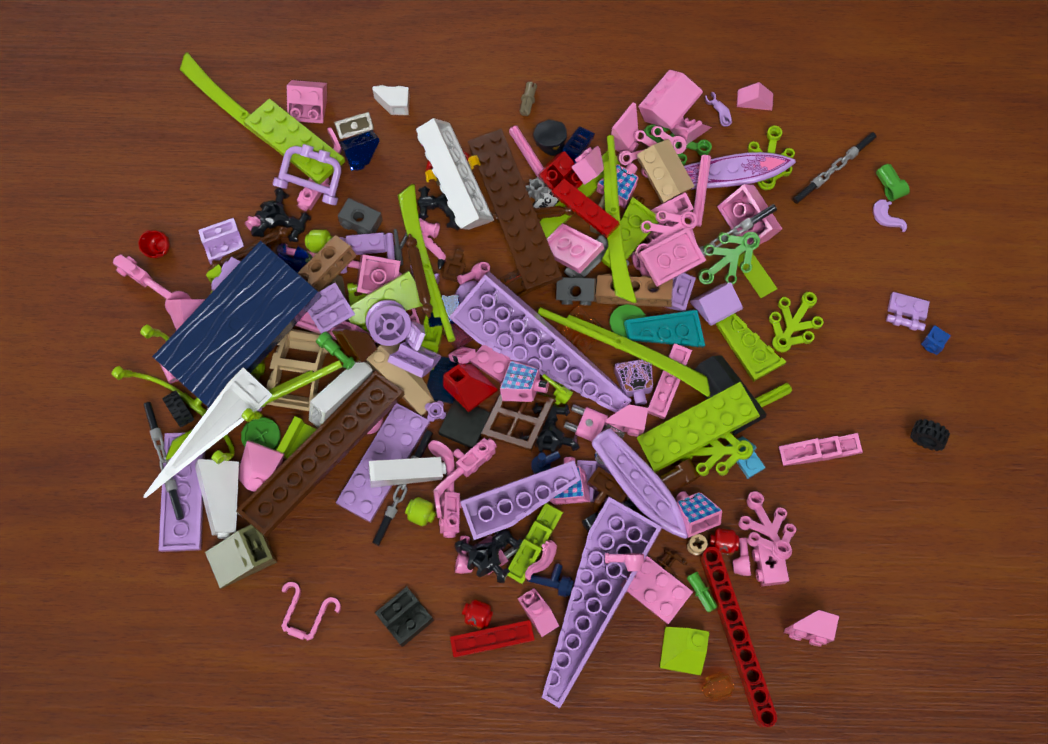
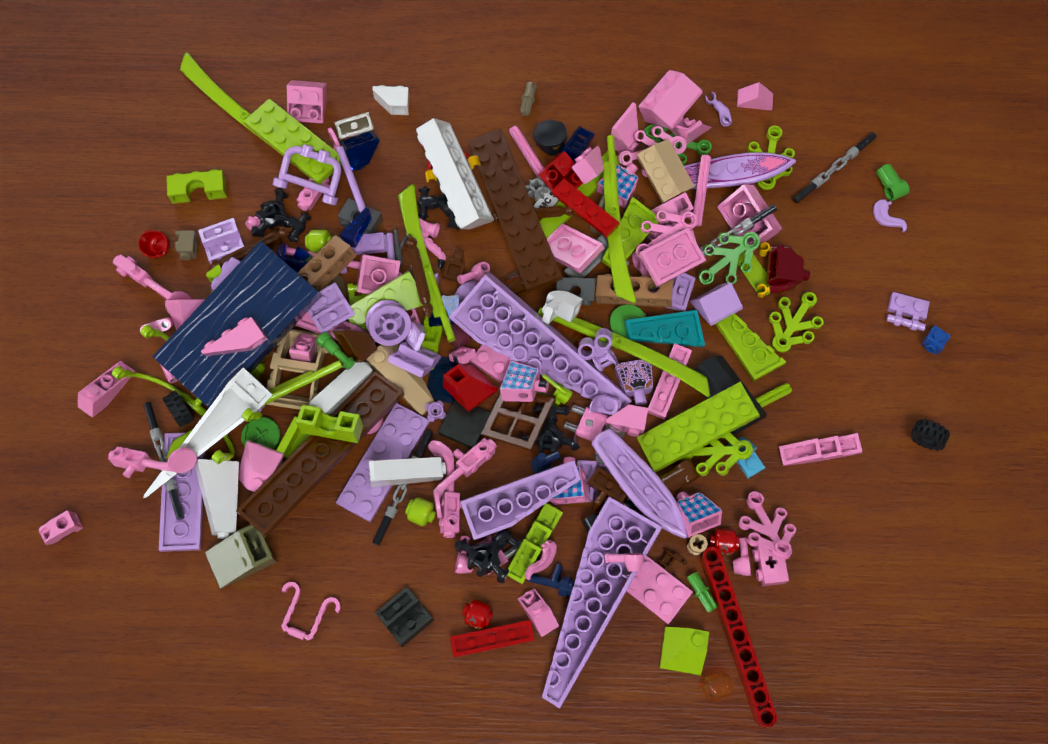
(60, 527): none -> bright pink leg
(101, 391): none -> bright pink slope
(132, 460): none -> bright pink piece
(161, 324): none -> bright pink piece
(181, 185): none -> lime arch
(187, 245): none -> dark tan brick
(242, 338): none -> bright pink slope
(304, 348): none -> bright pink slope
(315, 422): none -> lime arch
(351, 179): none -> lavender bar
(354, 231): none -> clear blue slope
(562, 305): none -> white brick
(601, 351): none -> lavender piece
(605, 404): none -> lavender hair
(784, 269): none -> dark red torso
(816, 627): bright pink slope -> none

